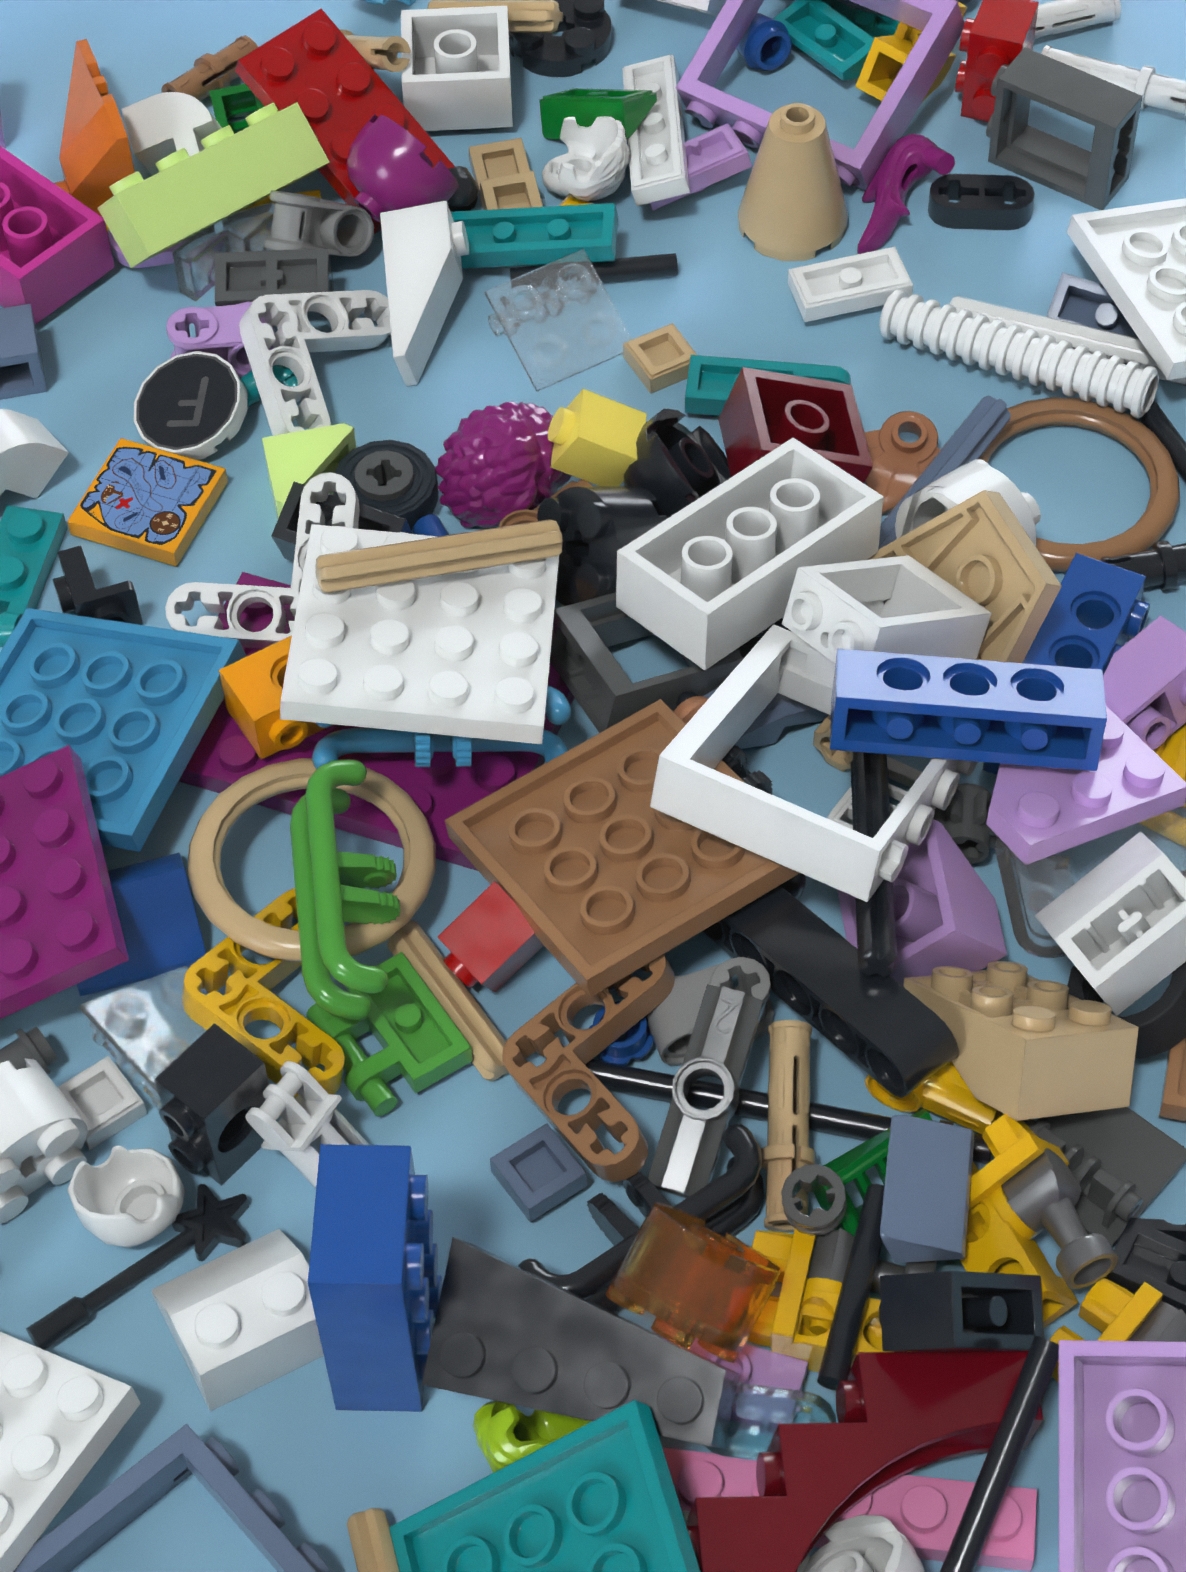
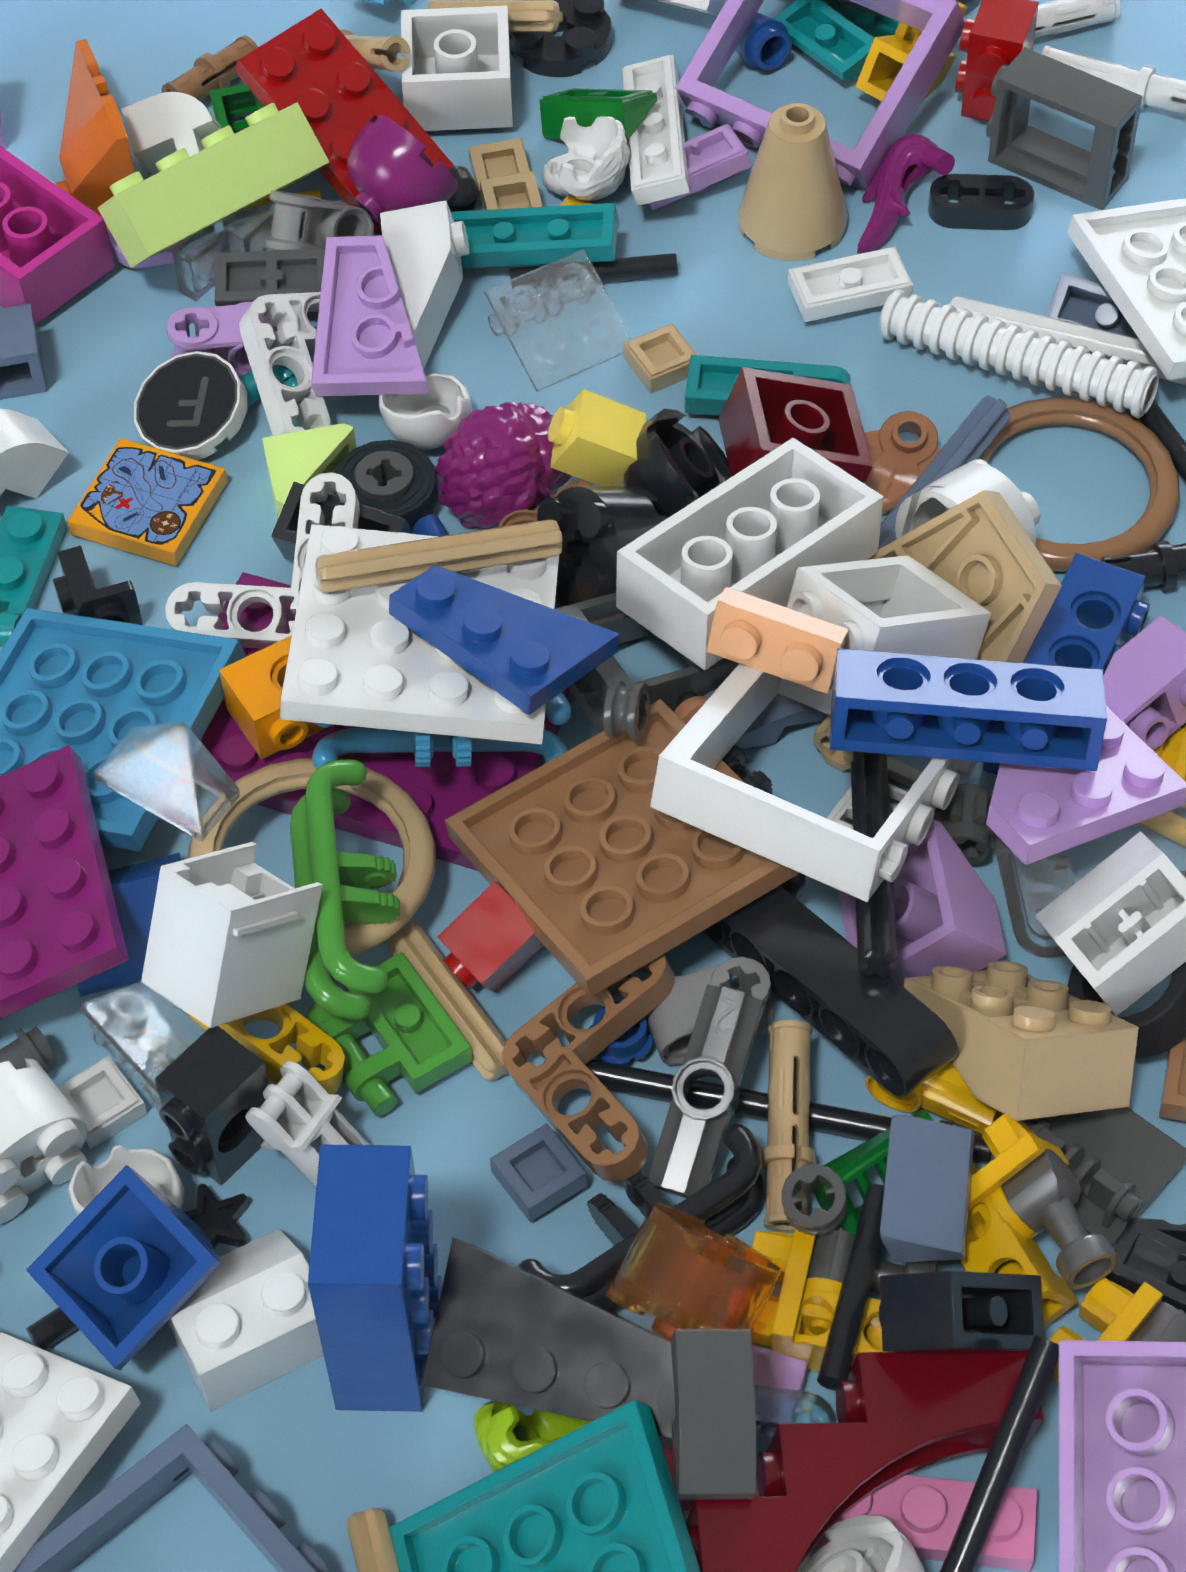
(125, 1266): none -> blue slope
(170, 776): none -> clear slope
(228, 936): none -> white piece
(363, 325): none -> lavender wing
(427, 418): none -> white hair
(500, 637): none -> blue wing
(626, 710): none -> dark grey bush
(714, 1414): none -> dark grey slope
(775, 640): none -> light nougat plate

